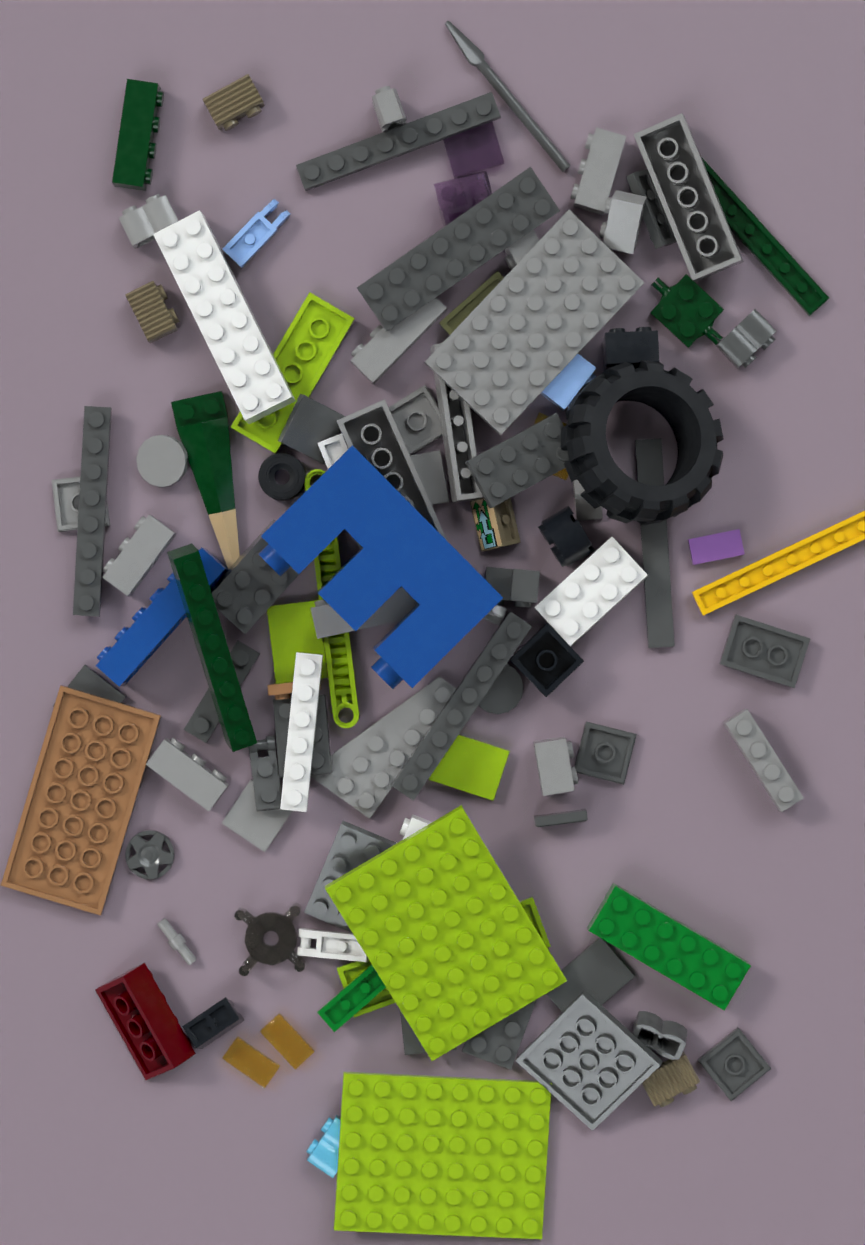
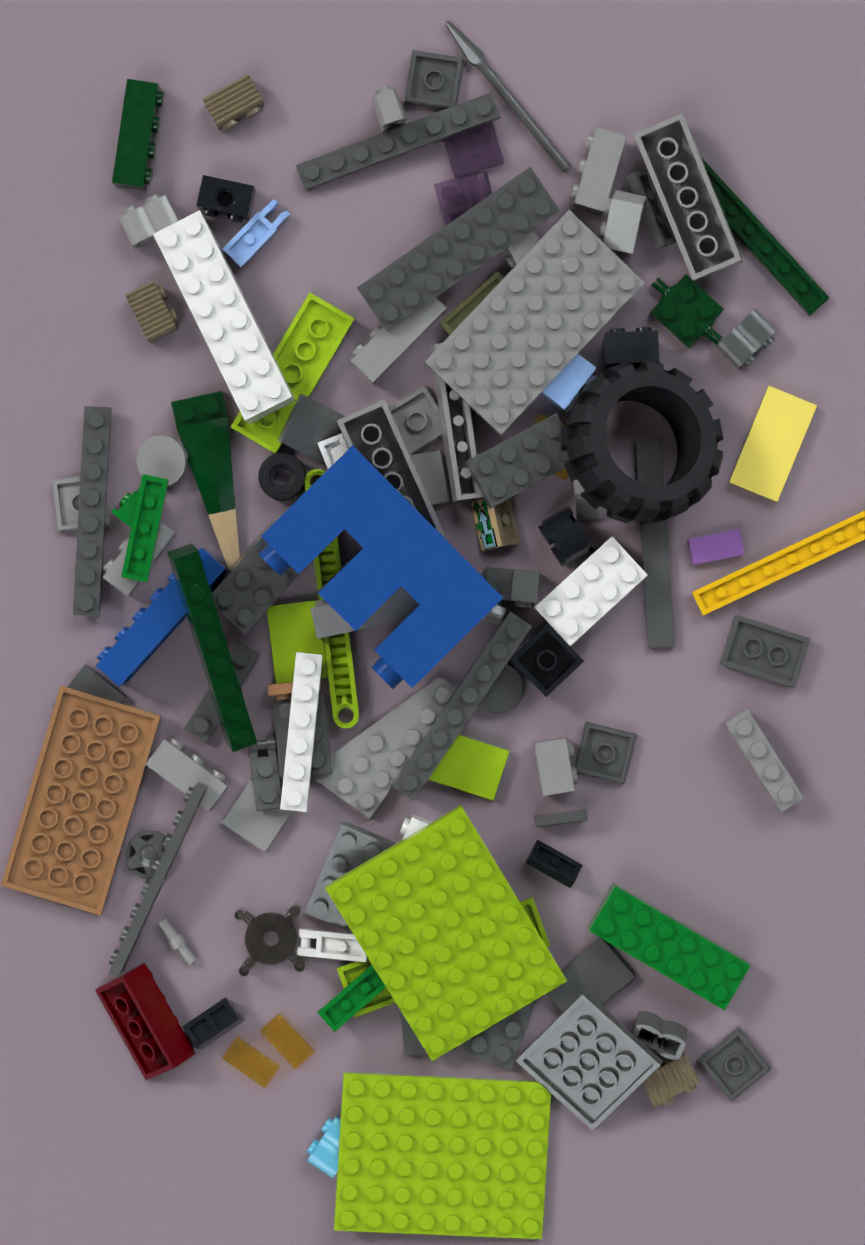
(128, 507): none -> green brick
(145, 528): none -> green plate
(161, 868): none -> dark grey plate
(213, 188): none -> black brick
(433, 80): none -> dark grey tile
(553, 863): none -> black plate
(772, 443): none -> light yellow tile

